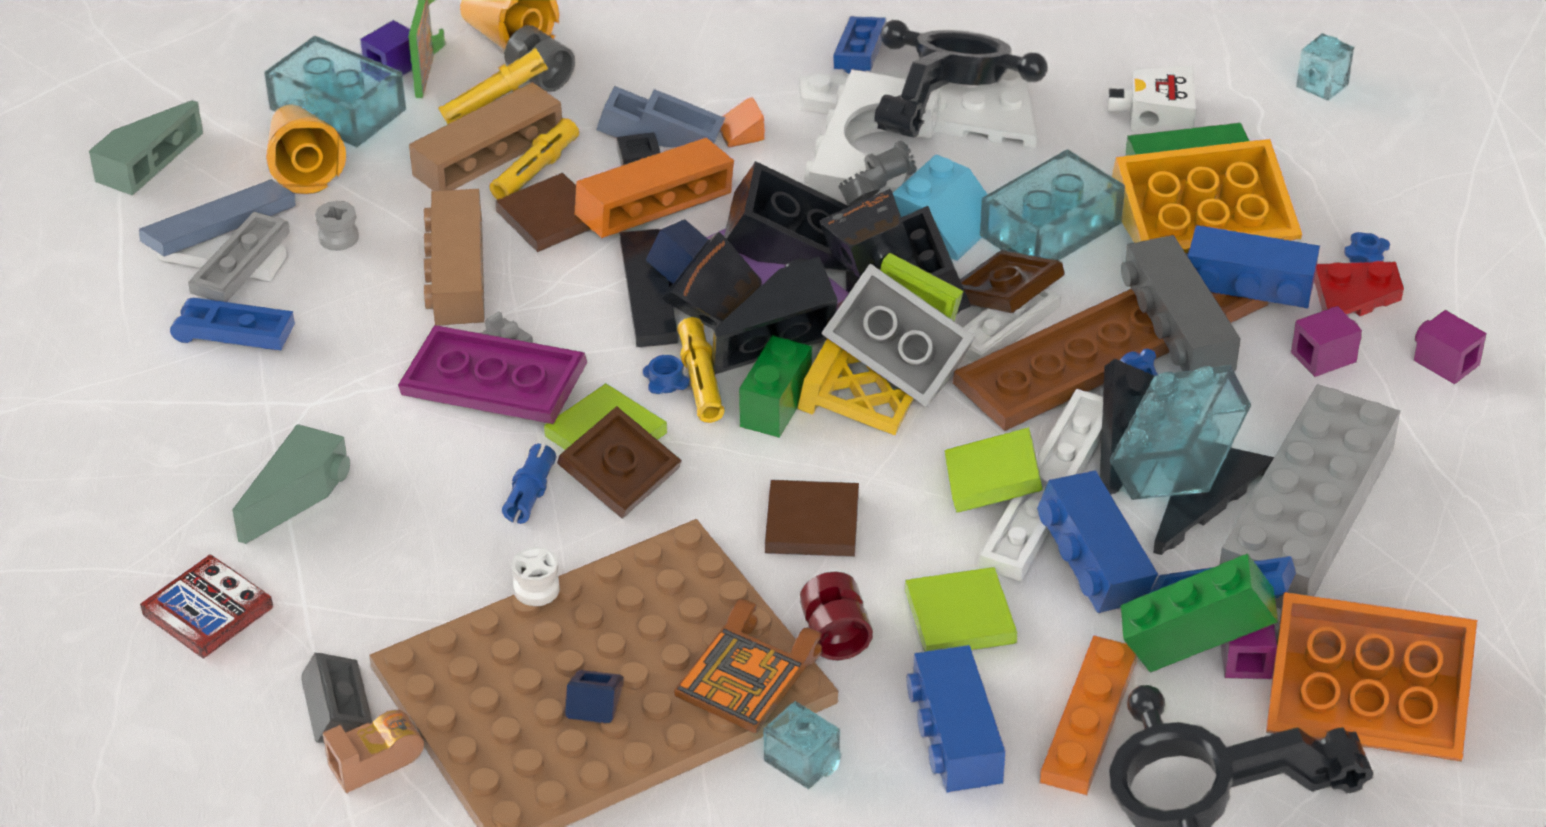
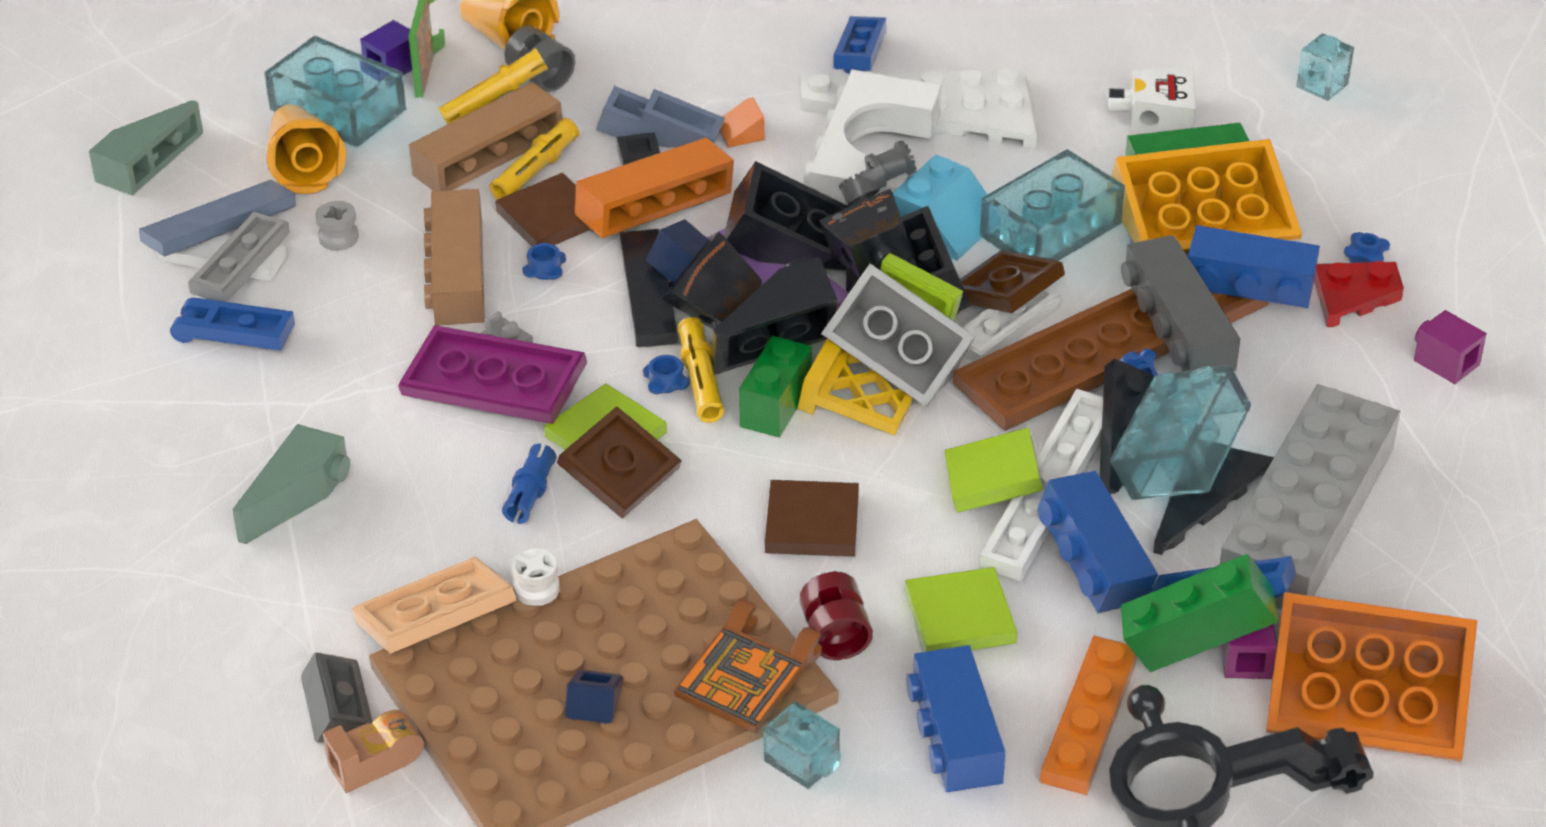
(206, 606): tile -> none
(433, 604): none -> light nougat tile
(544, 262): none -> blue plate
(946, 59): black piece -> none
(1326, 341): magenta brick -> none

